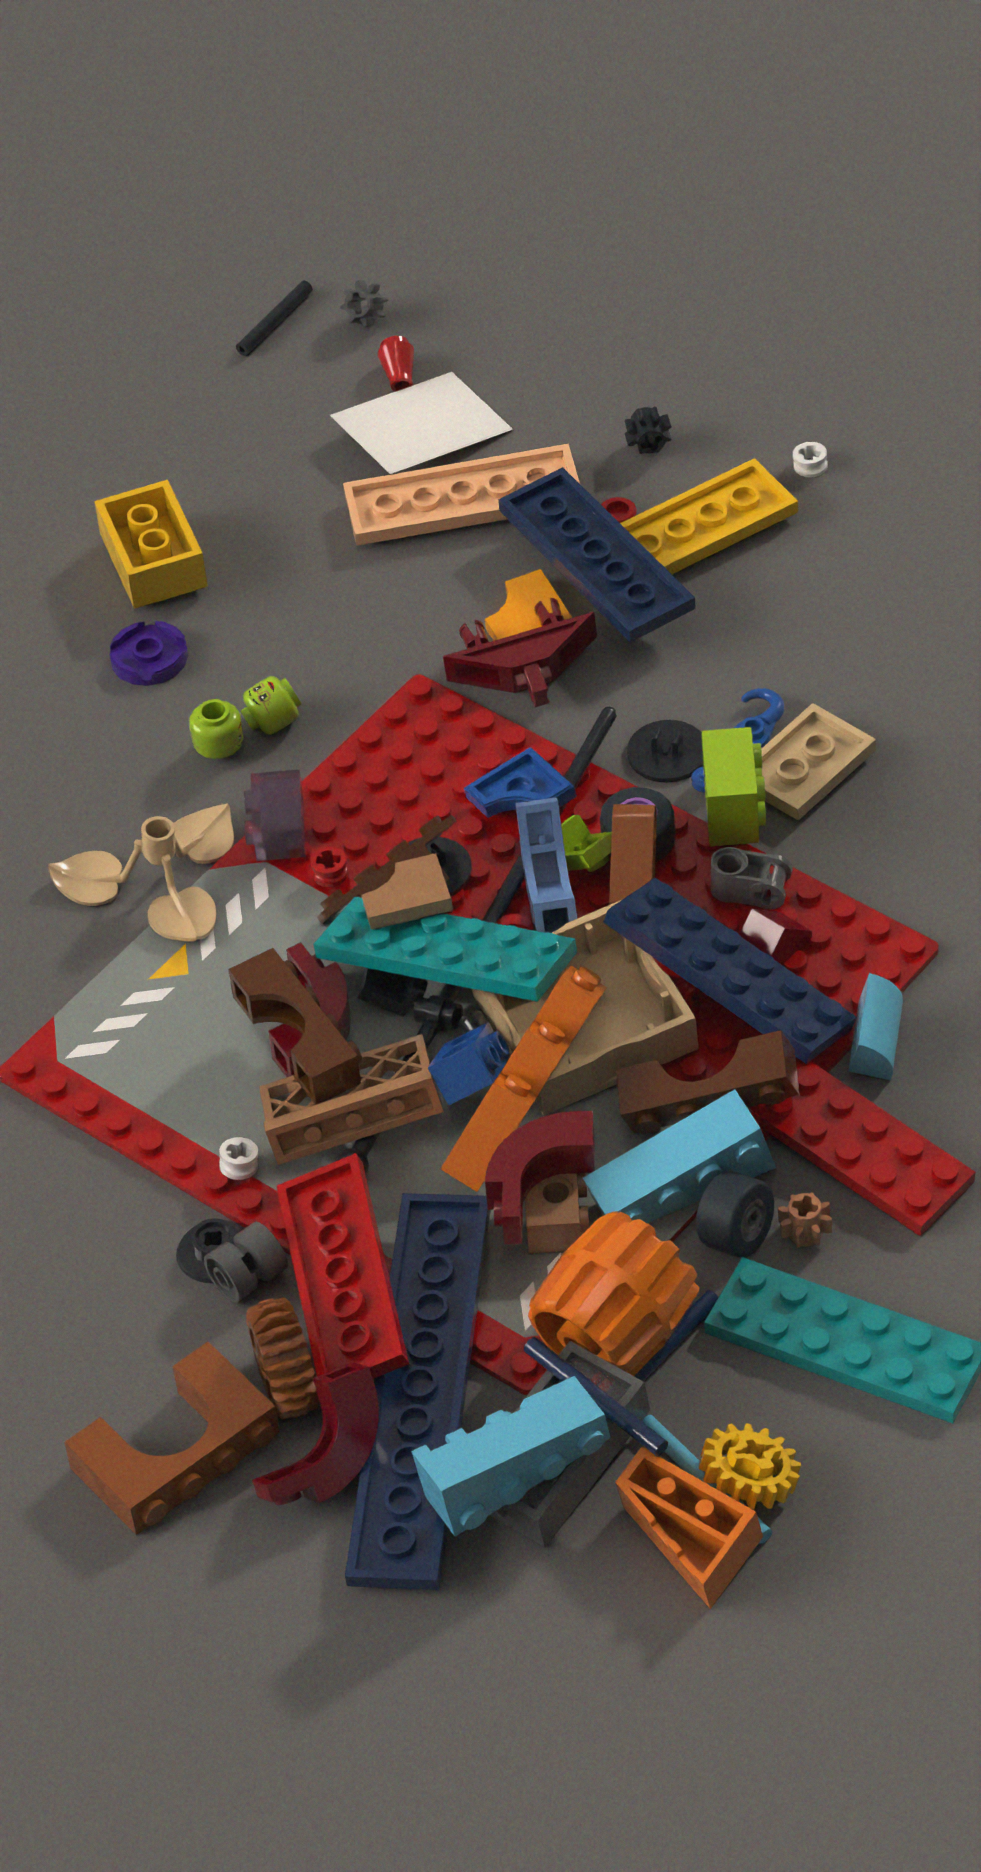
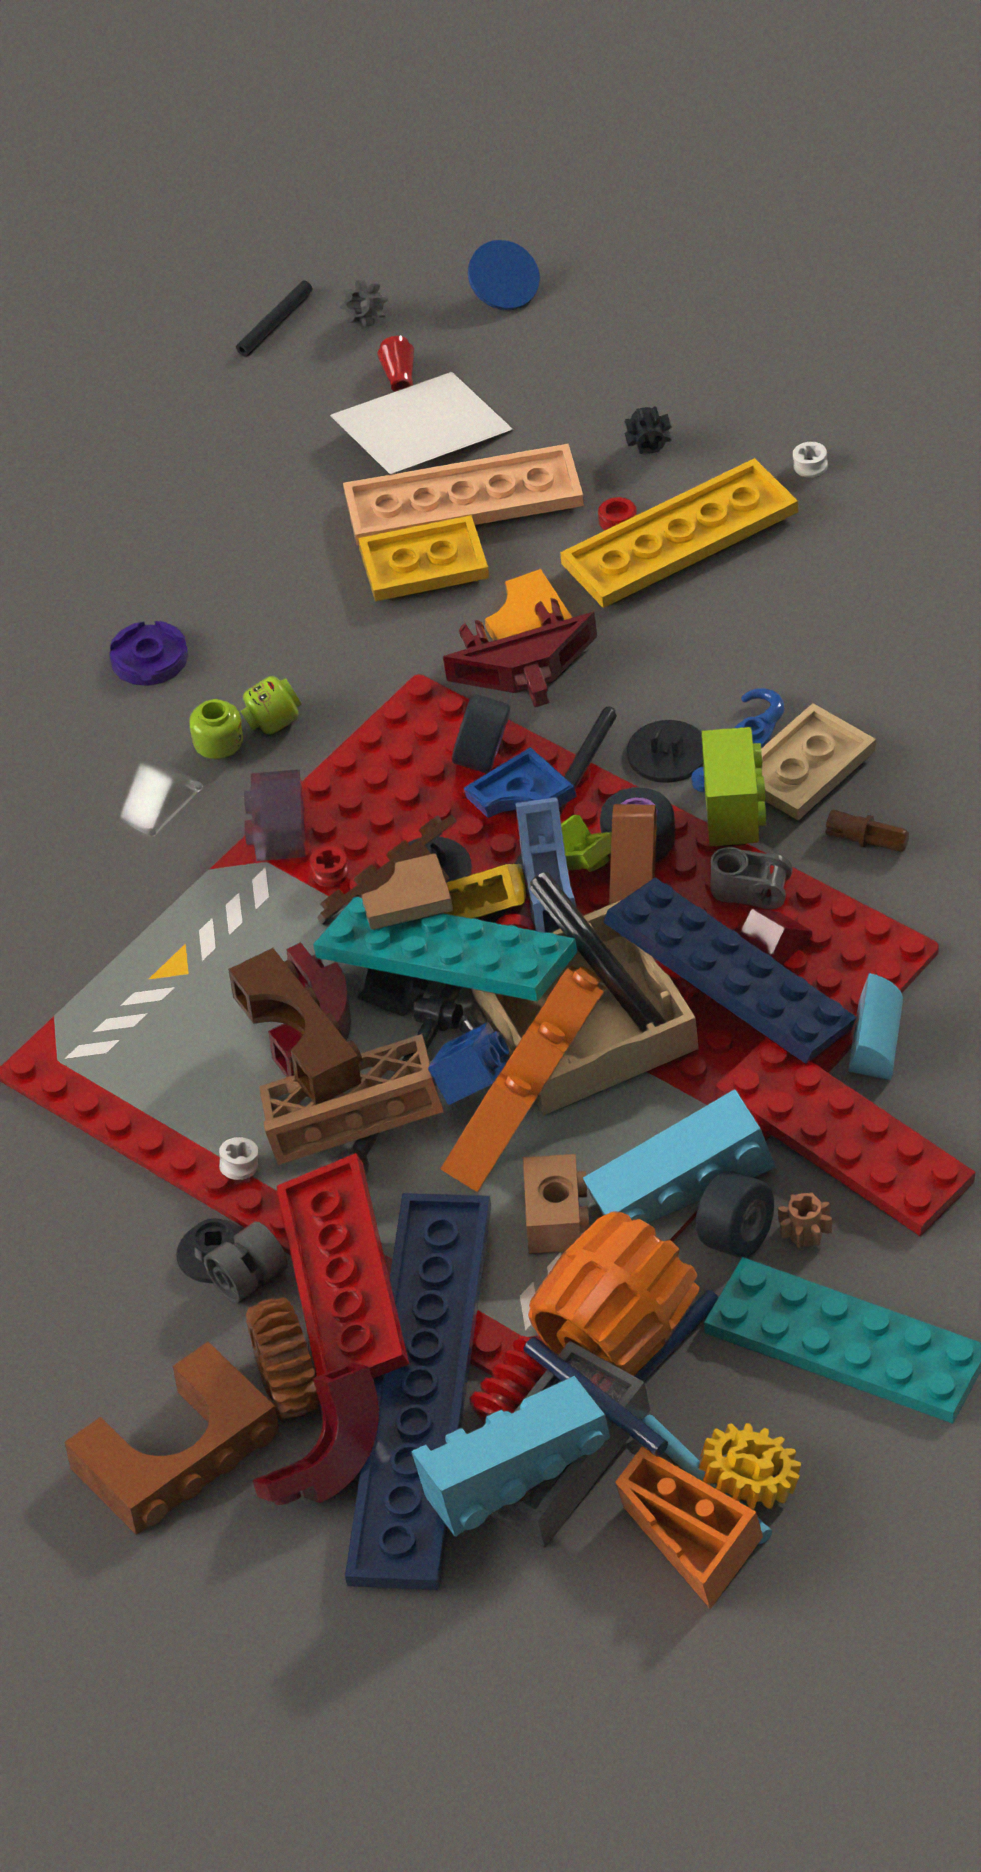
(151, 544): yellow brick -> none
(157, 797): none -> clear slope
(183, 915): tan plant -> none
(423, 558): none -> yellow plate
(480, 733): none -> black wheel
(487, 891): none -> yellow brick
(503, 275): none -> blue piece
(509, 1383): none -> red piece
(532, 1153): dark red arch -> none
(595, 952): none -> black axle
(597, 554): dark blue plate -> none
(759, 1072): reddish brown arch -> none
(866, 831): none -> reddish brown axle

